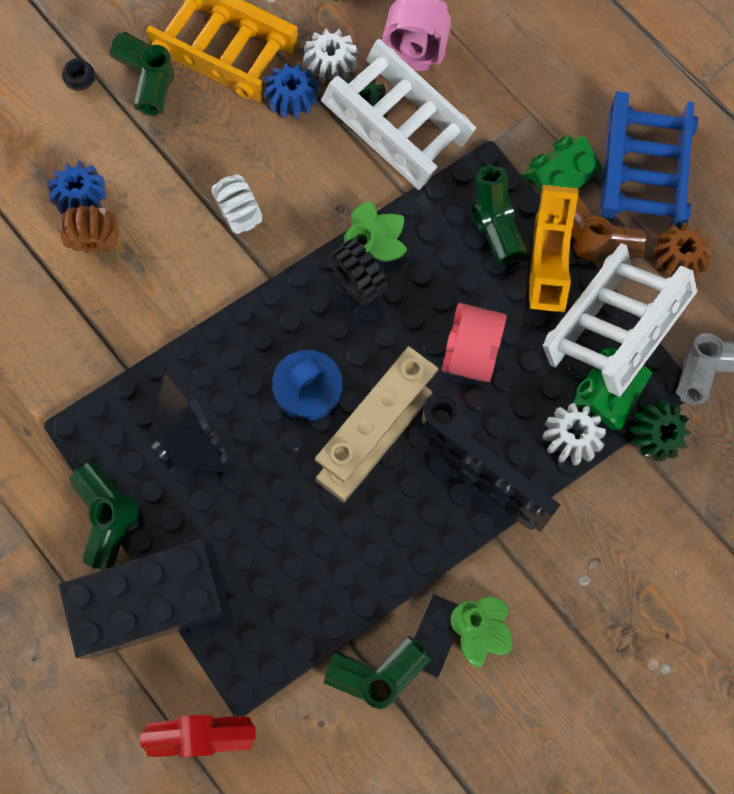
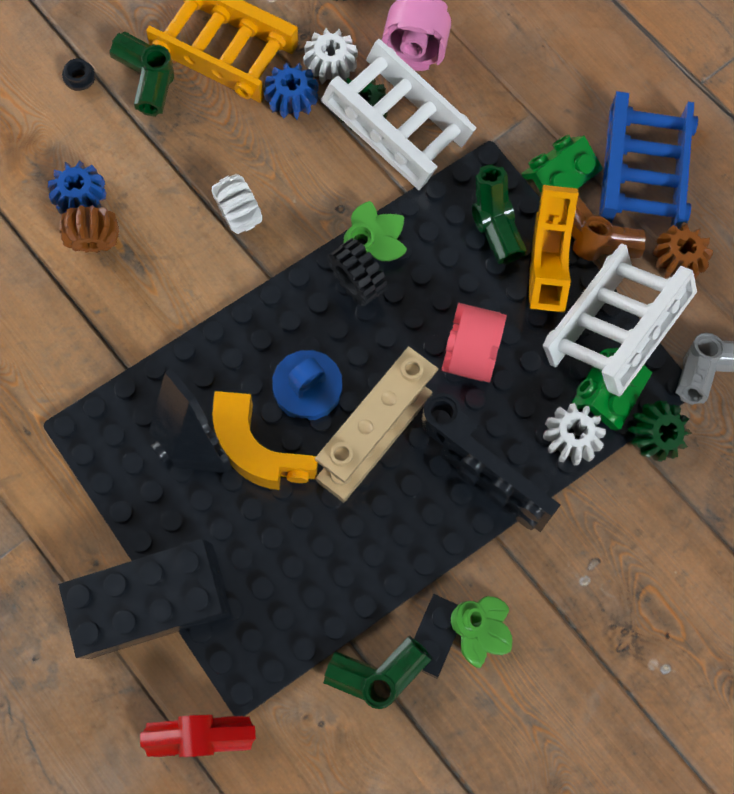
(108, 513): dark green piece -> none
(254, 462): none -> light orange arch

